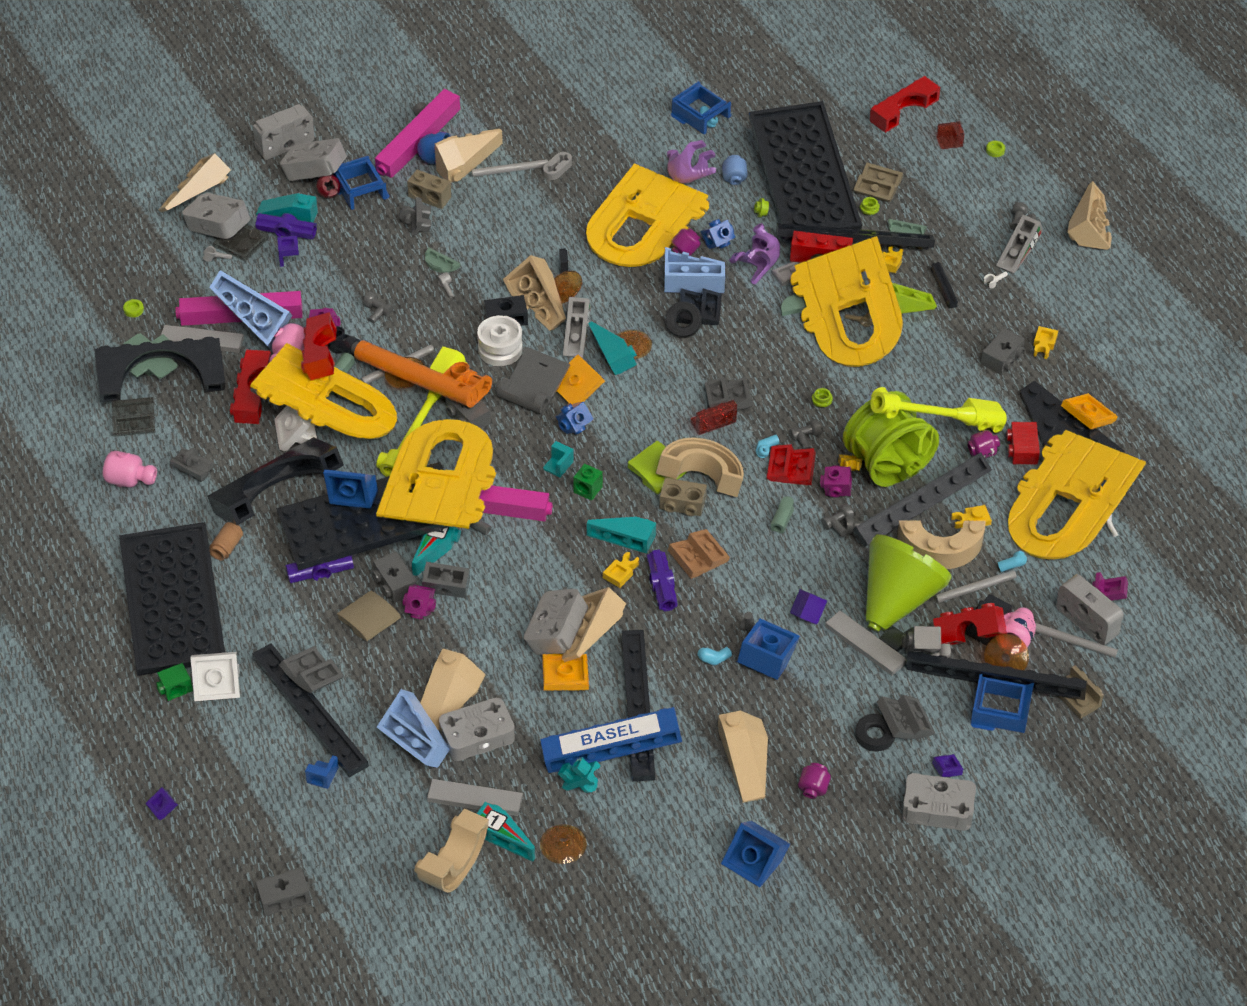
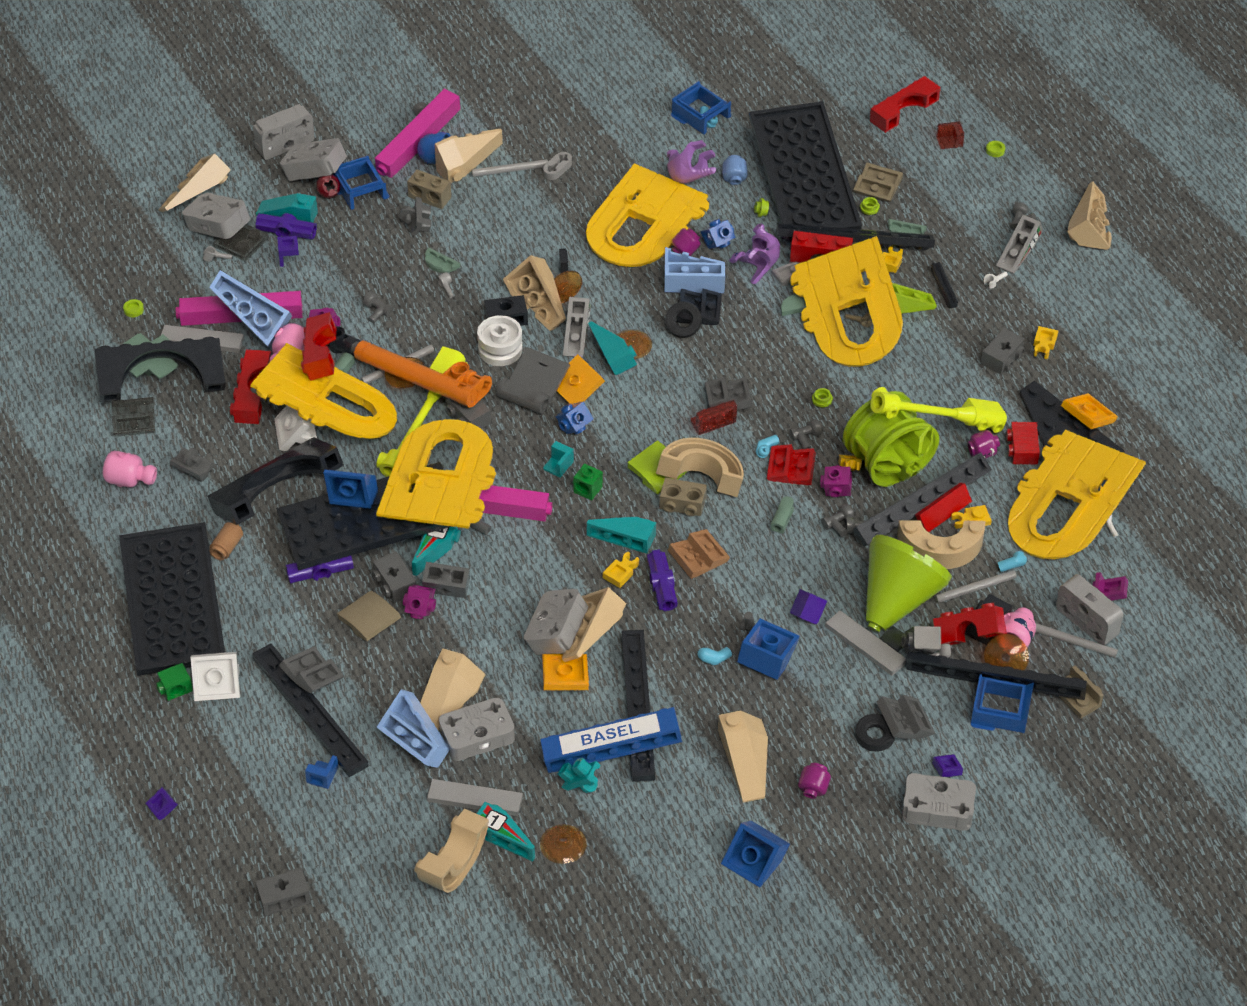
(944, 506): none -> red tile

